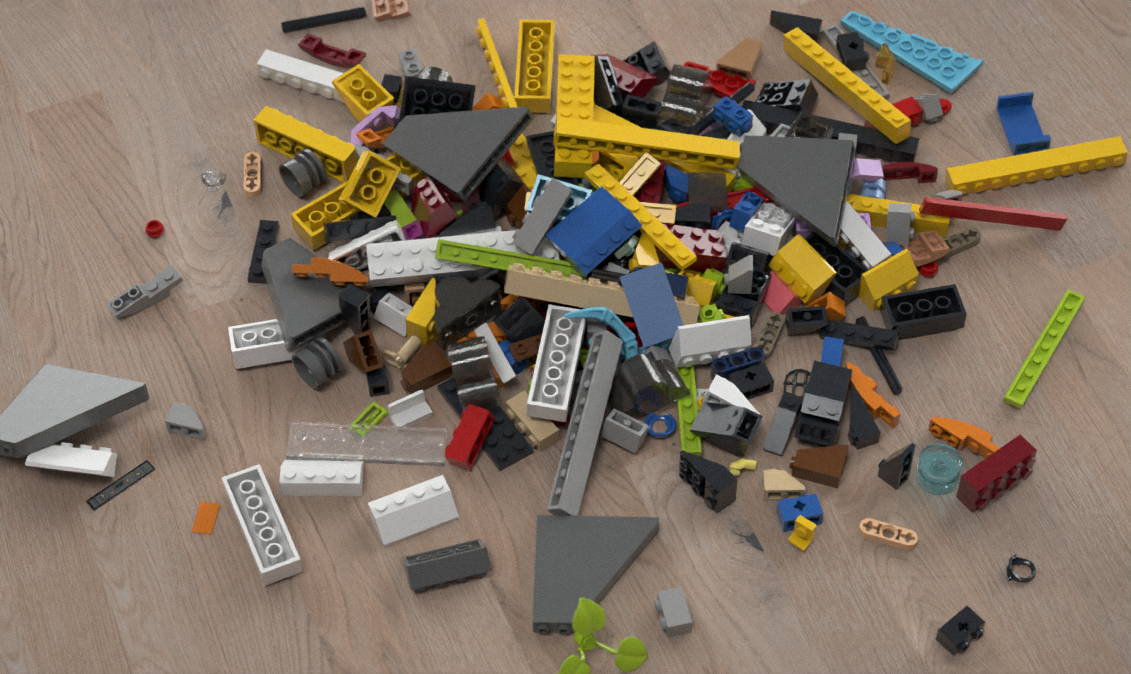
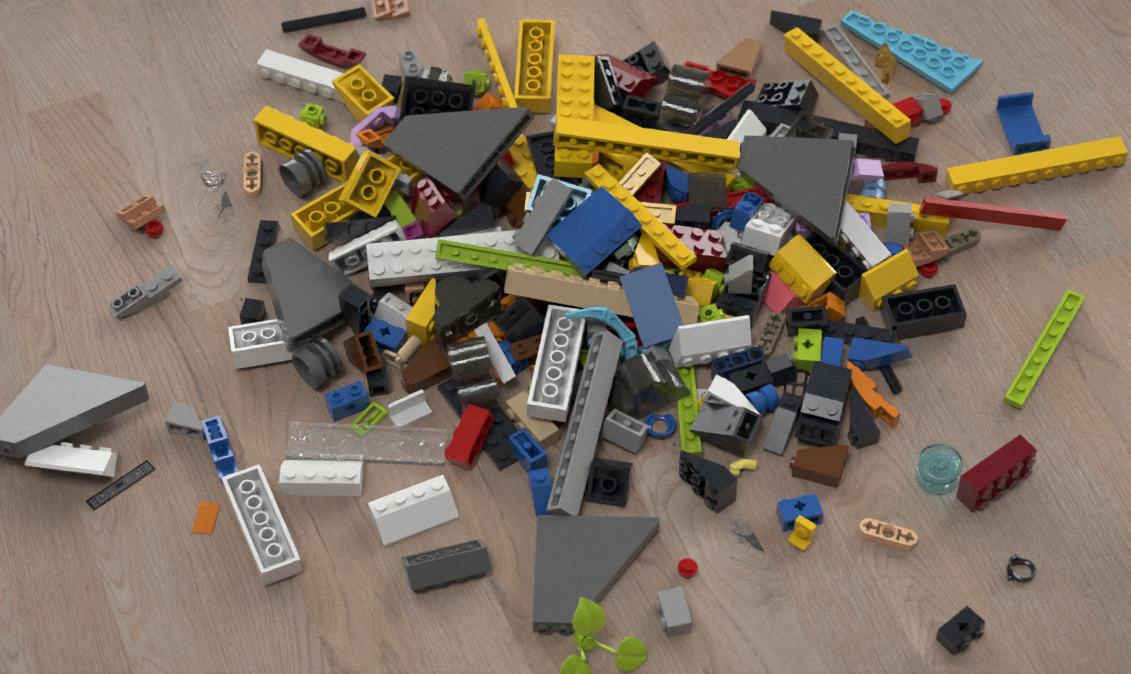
(141, 211): none -> nougat slope
(219, 447): none -> blue slope
(252, 311): none -> black brick
(313, 115): none -> lime brick
(338, 271): orange slope -> none
(346, 401): none -> blue brick
(387, 336): none -> blue brick
(484, 81): none -> lime brick
(528, 451): none -> blue slope
(540, 490): none -> blue slope
(609, 481): none -> black slope
(687, 568): none -> red plate
(733, 116): blue brick -> none
(764, 399): none -> blue wheel
(780, 485): tan slope -> none
(781, 369): none -> black brick
(808, 348): none -> lime brick
(851, 51): black brick -> none
(873, 354): none -> blue slope
(897, 467): black slope -> none
(961, 434): orange slope -> none

